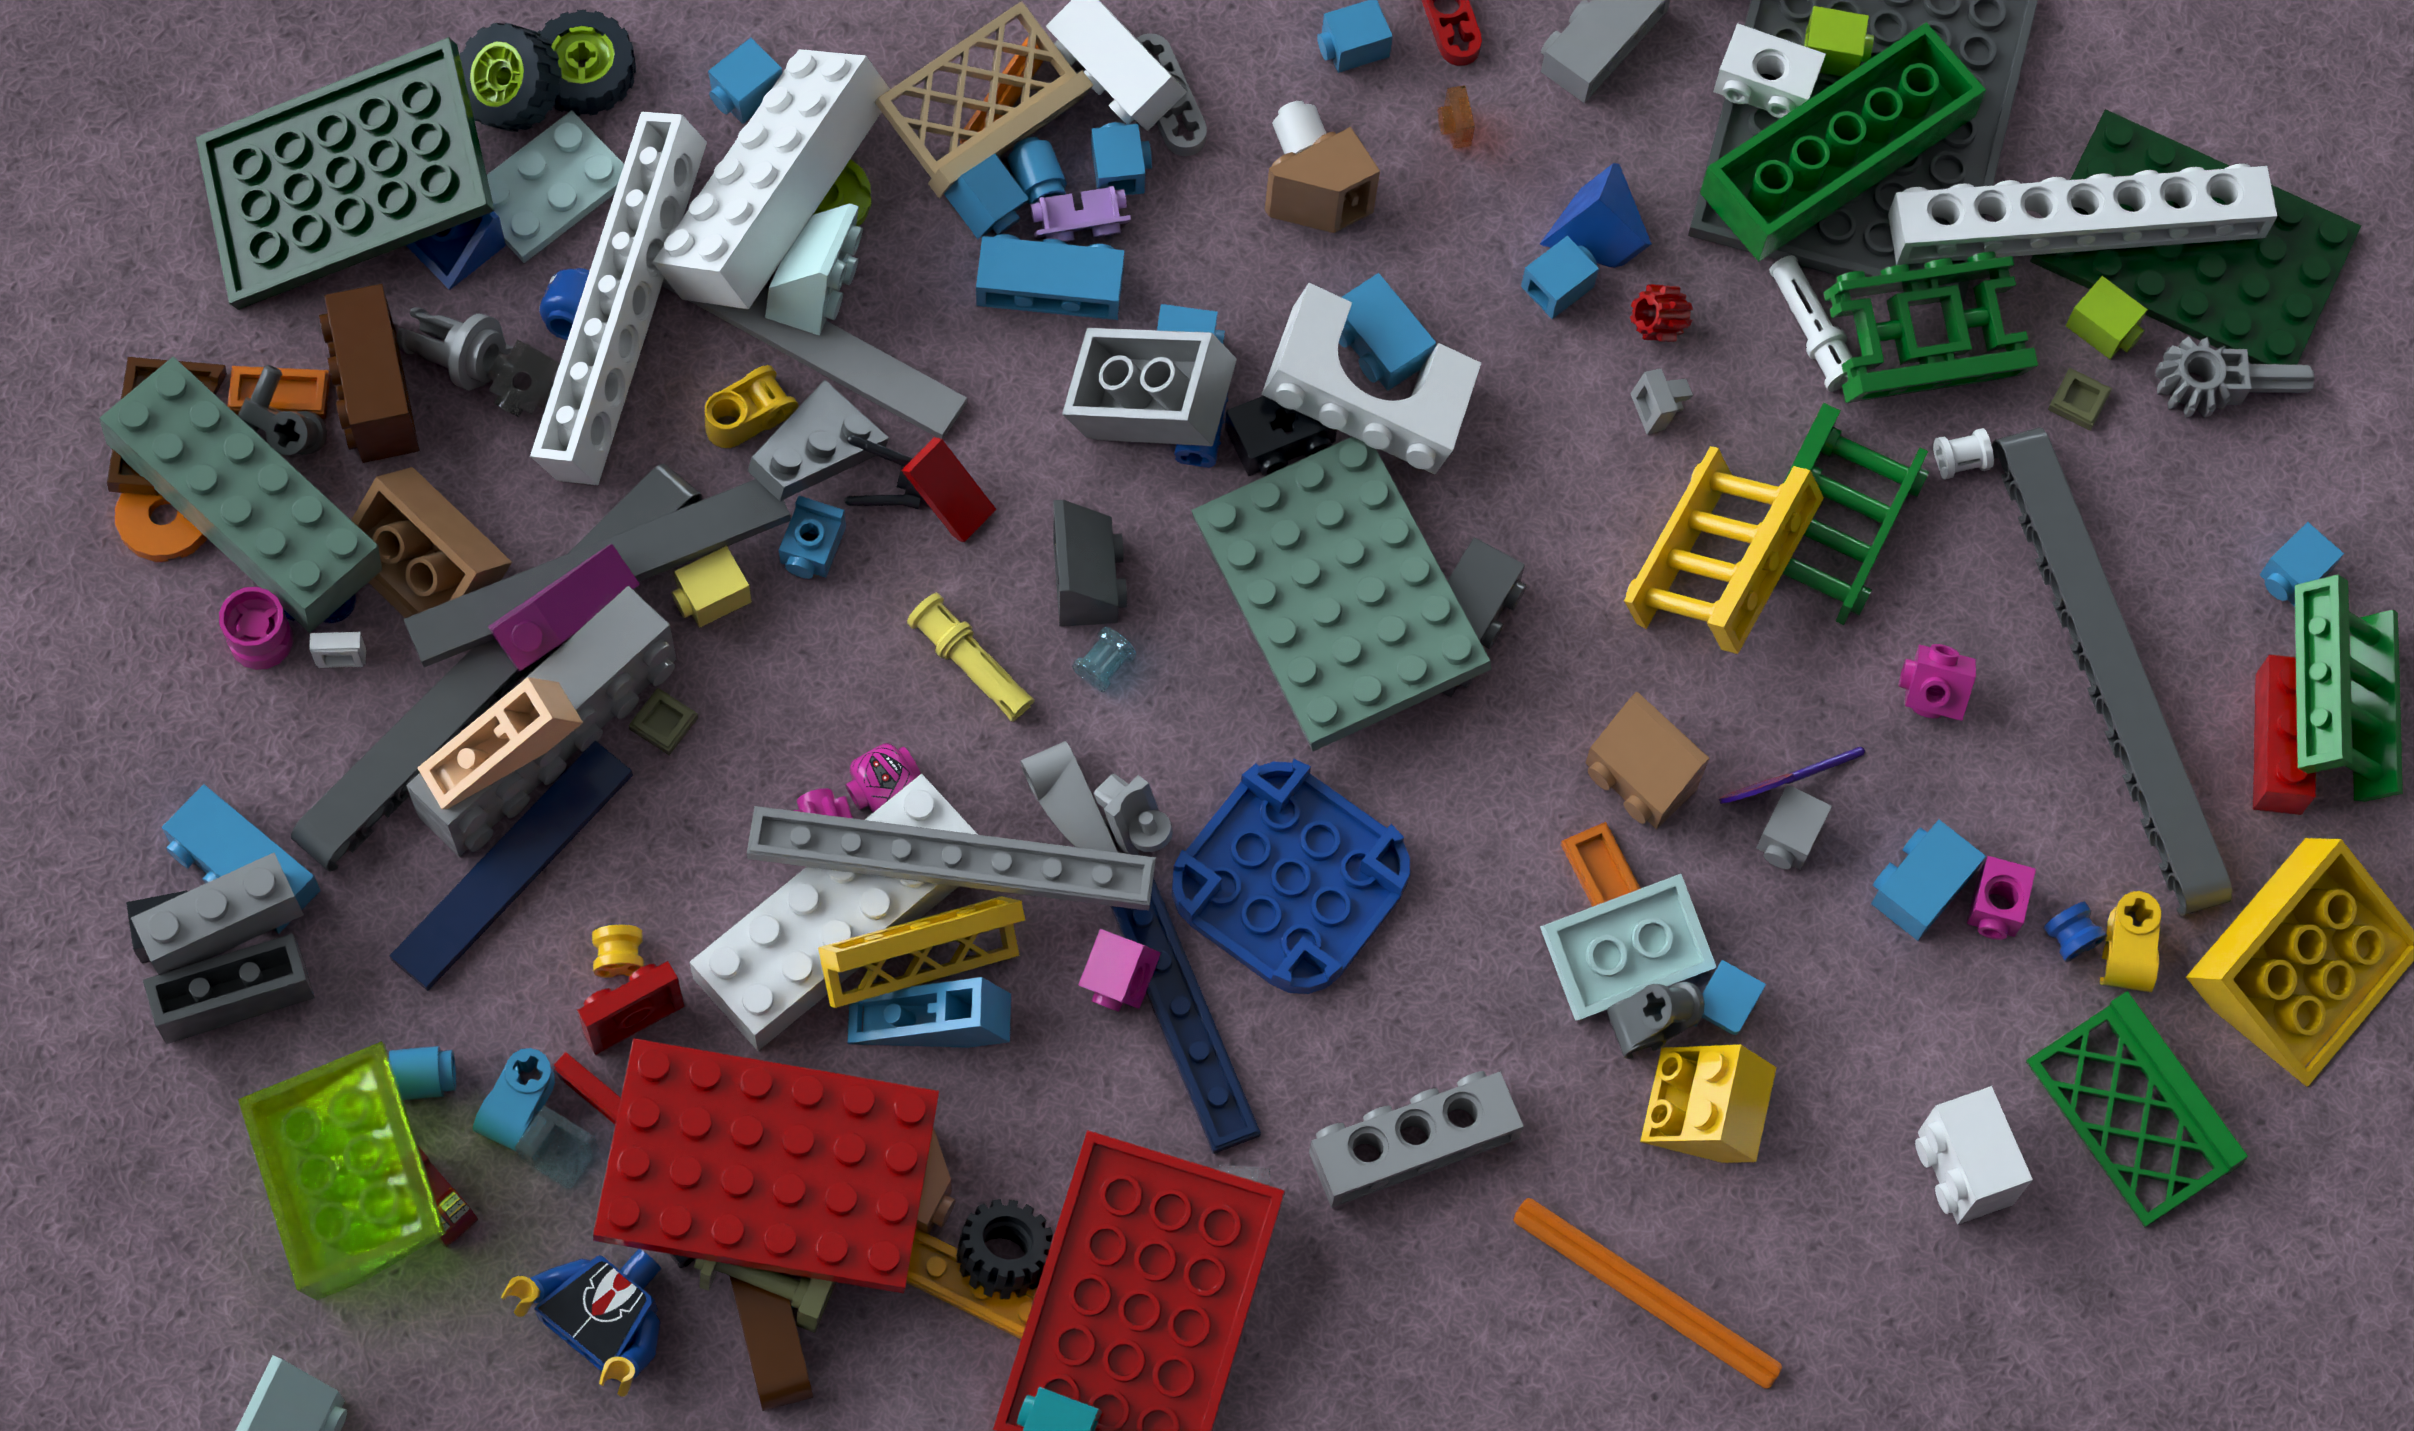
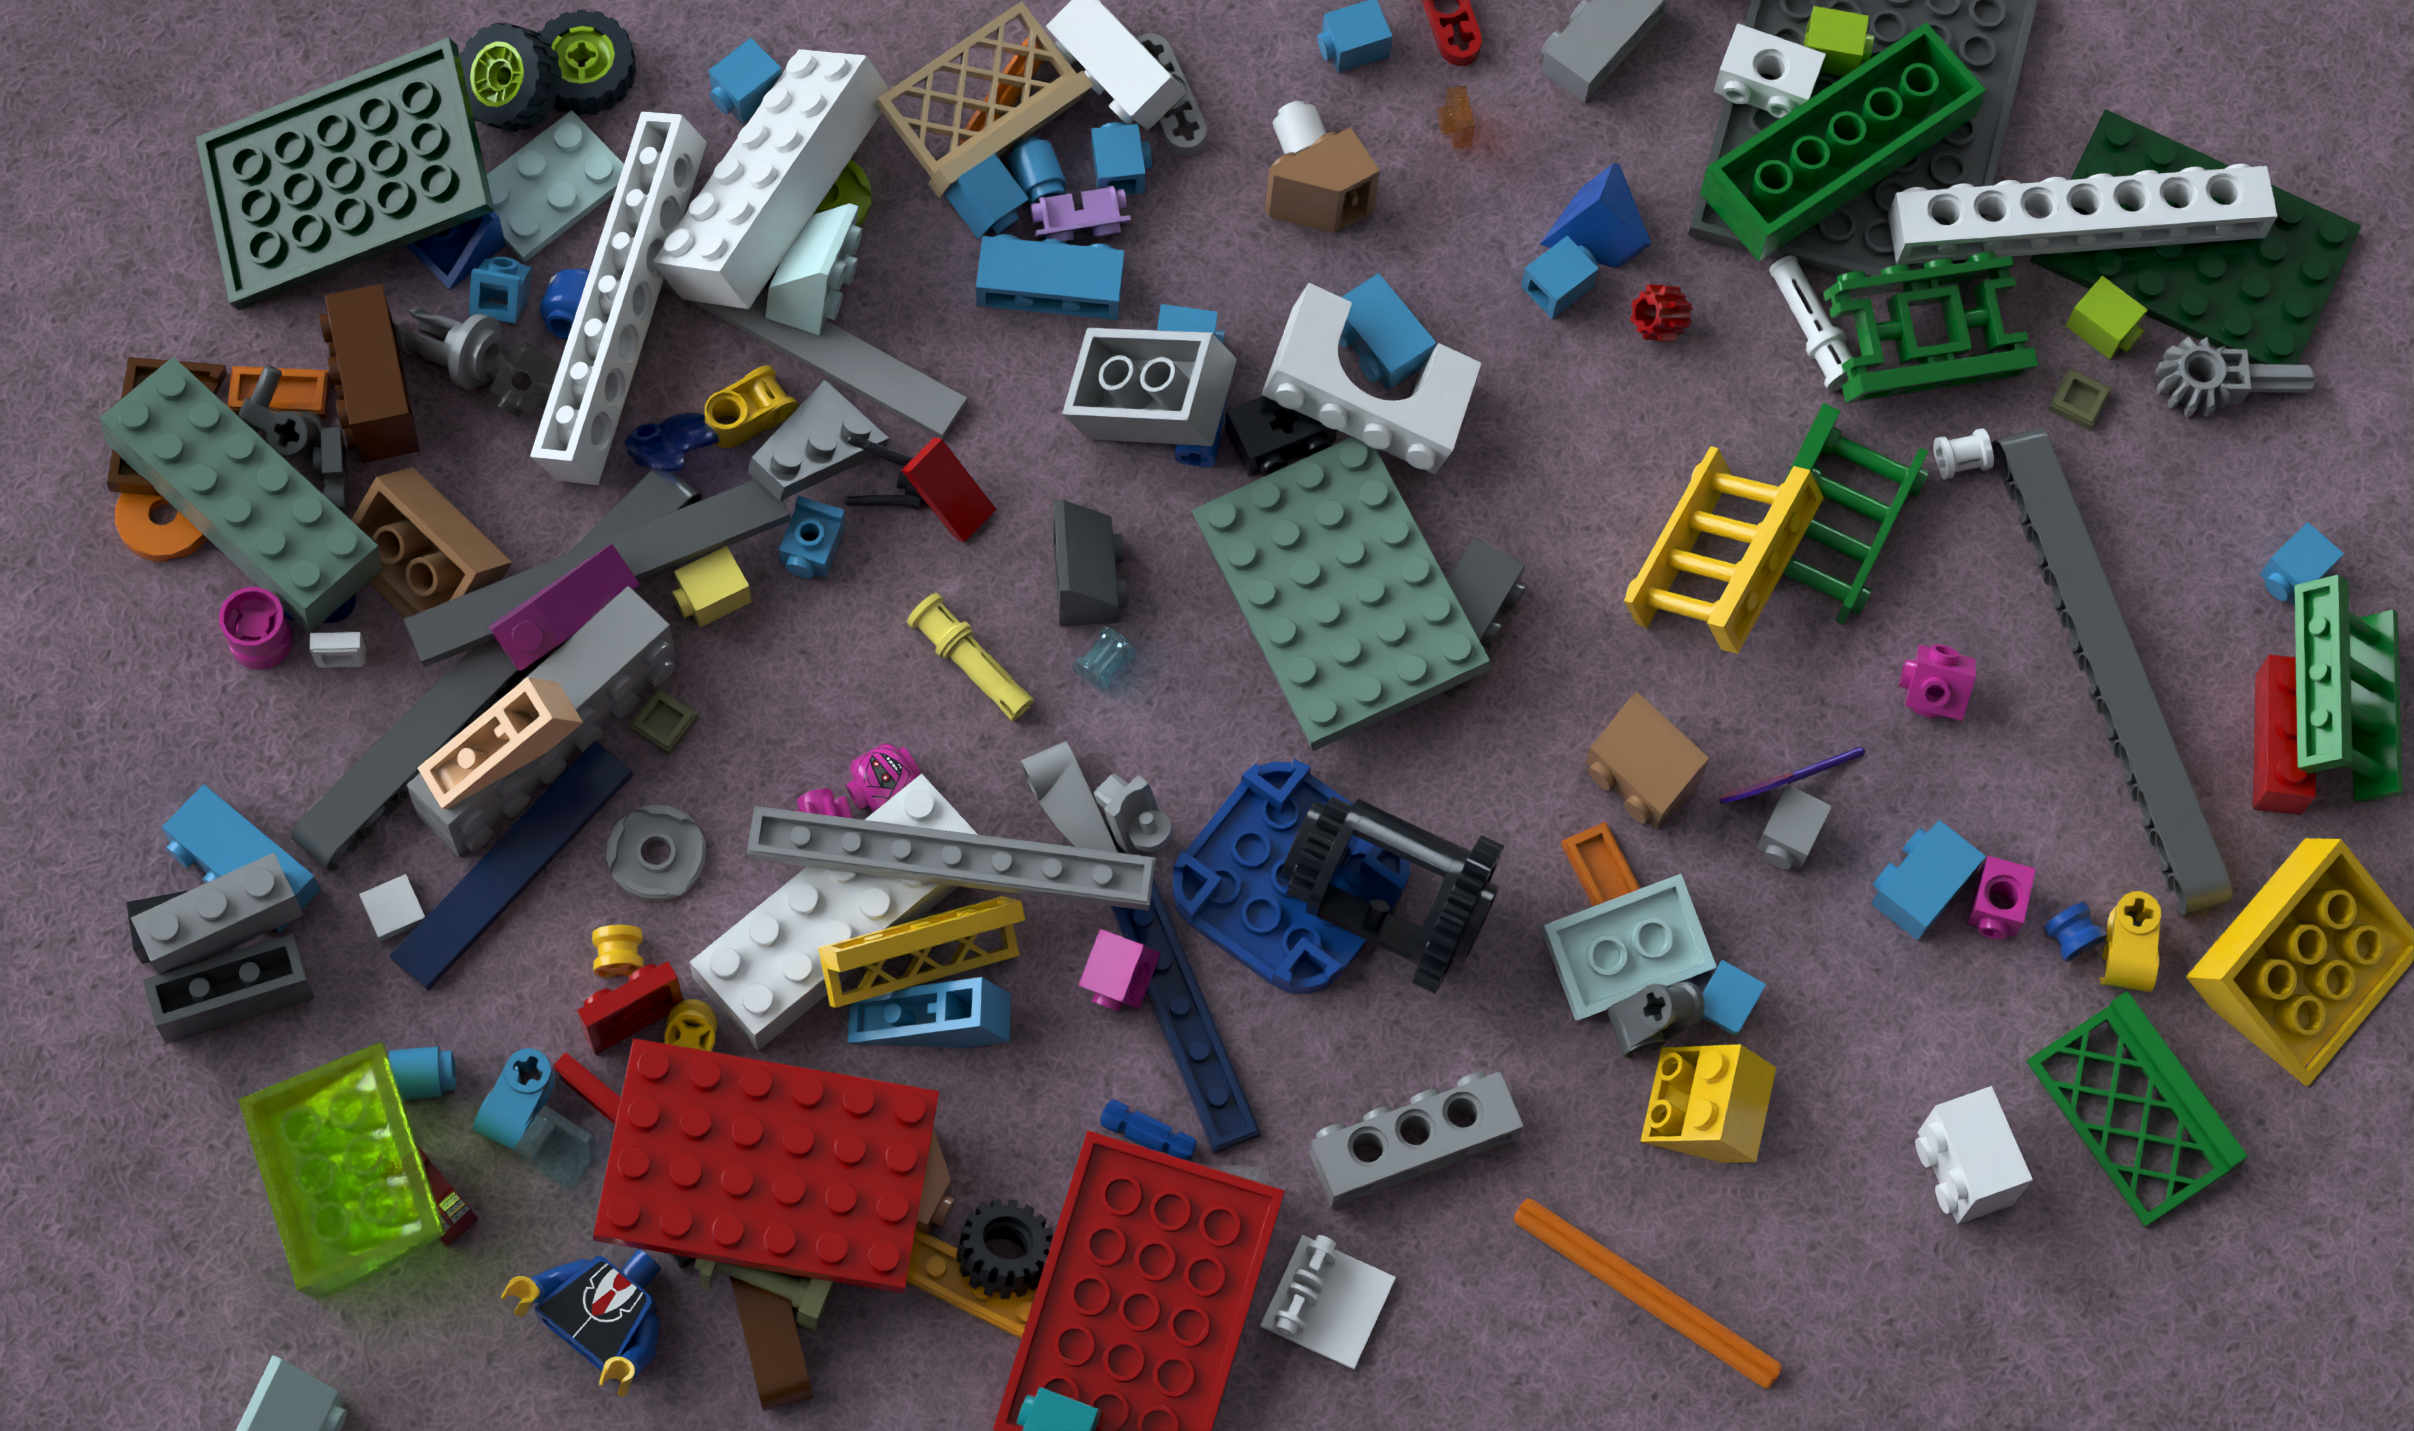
(331, 463): none -> dark grey plate
(392, 907): none -> white tile
(500, 280): none -> dark azure brick
(663, 880): none -> light grey tile
(664, 445): none -> clear blue plate
(695, 1012): none -> yellow wheel
(1147, 1131): none -> blue axle
(1328, 1301): none -> white hinge
(1455, 915): none -> black piece
(1659, 399): light grey tile -> none

